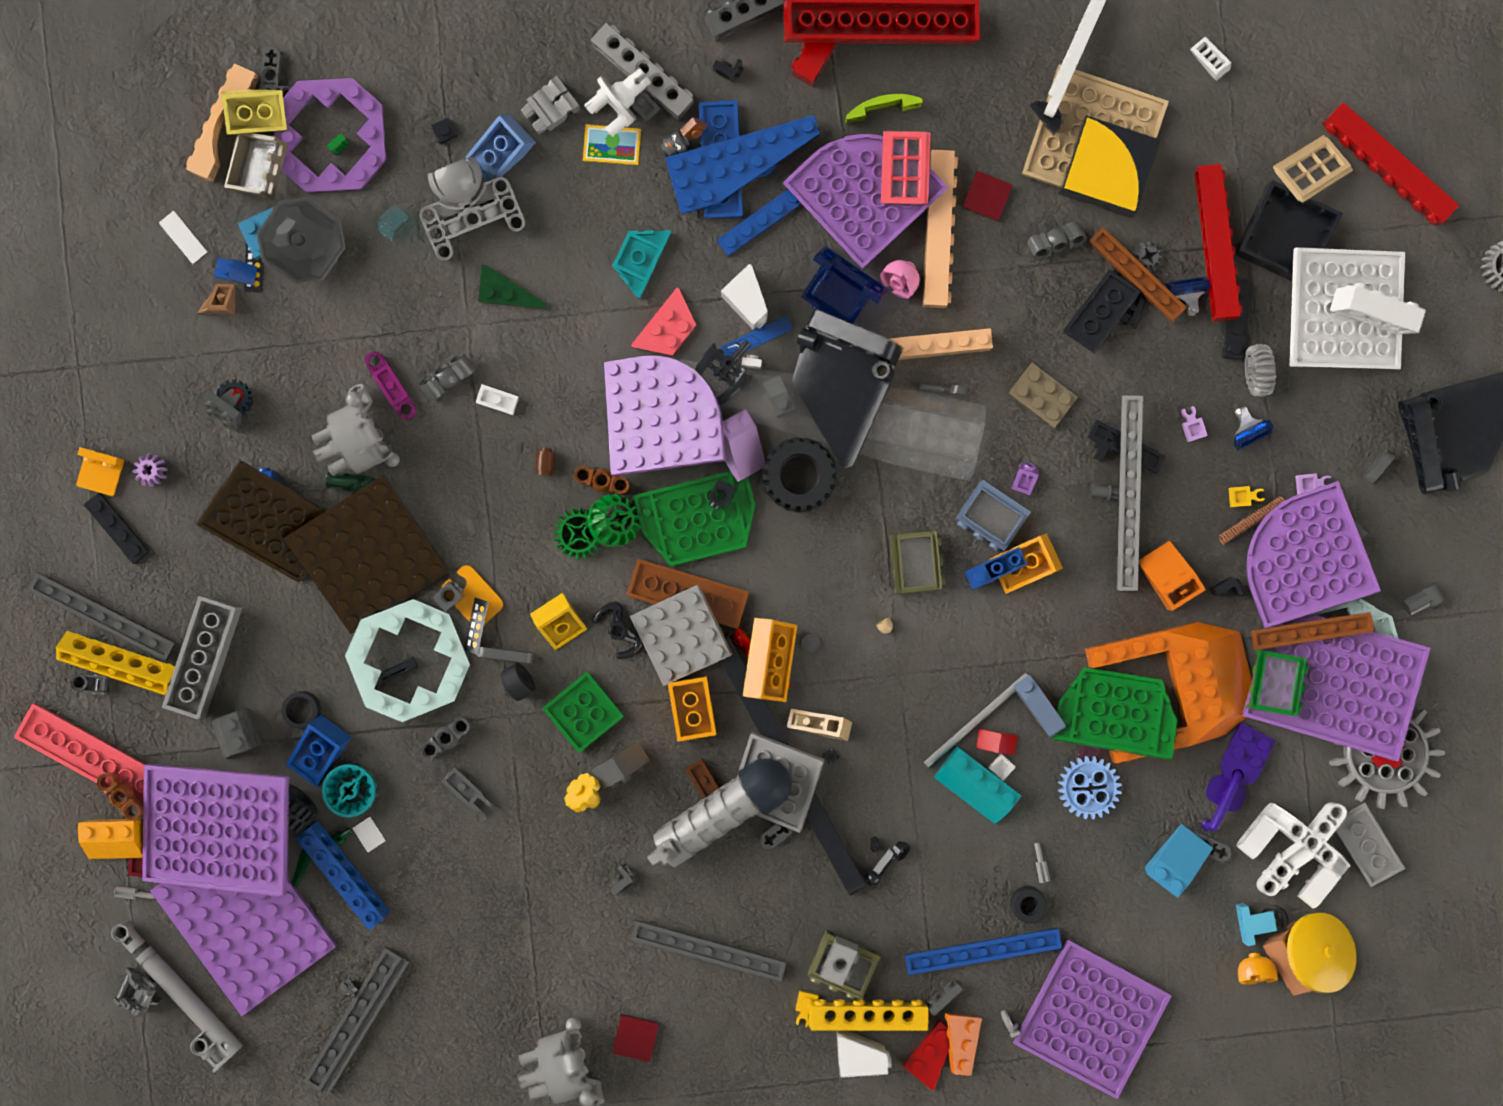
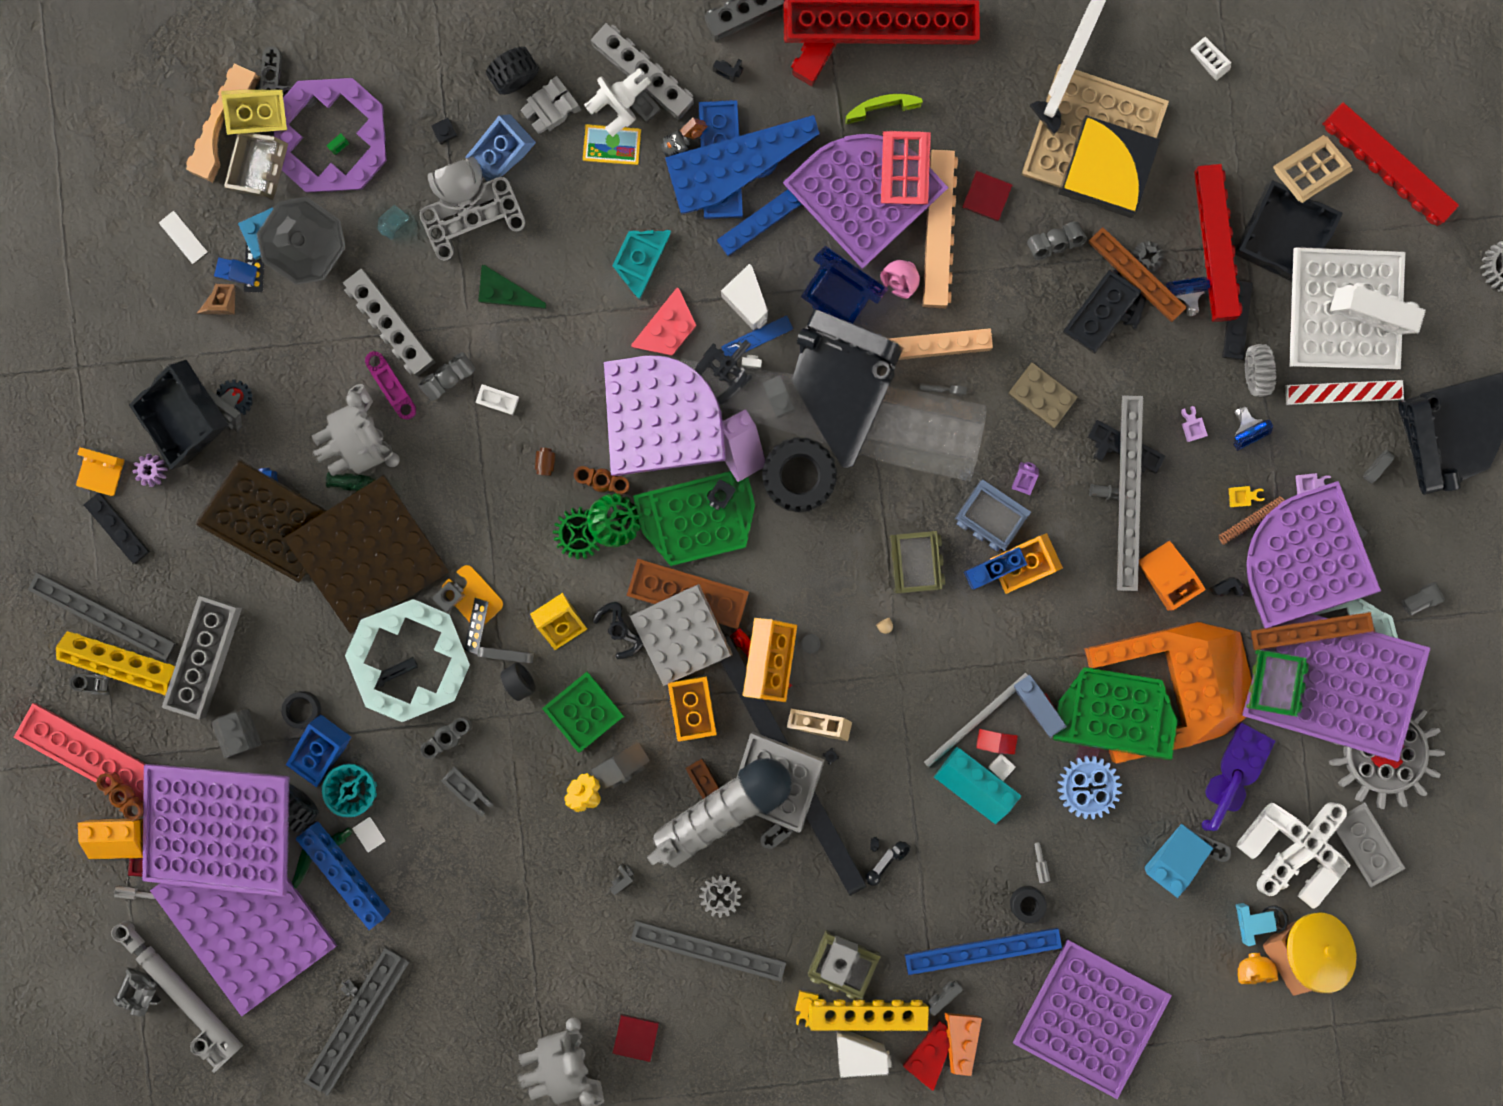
(178, 414): none -> black tile
(361, 281): none -> light grey brick
(512, 70): none -> black tyre
(708, 895): none -> light grey gear
(1012, 1028): light grey piece -> none
(1344, 392): none -> tile

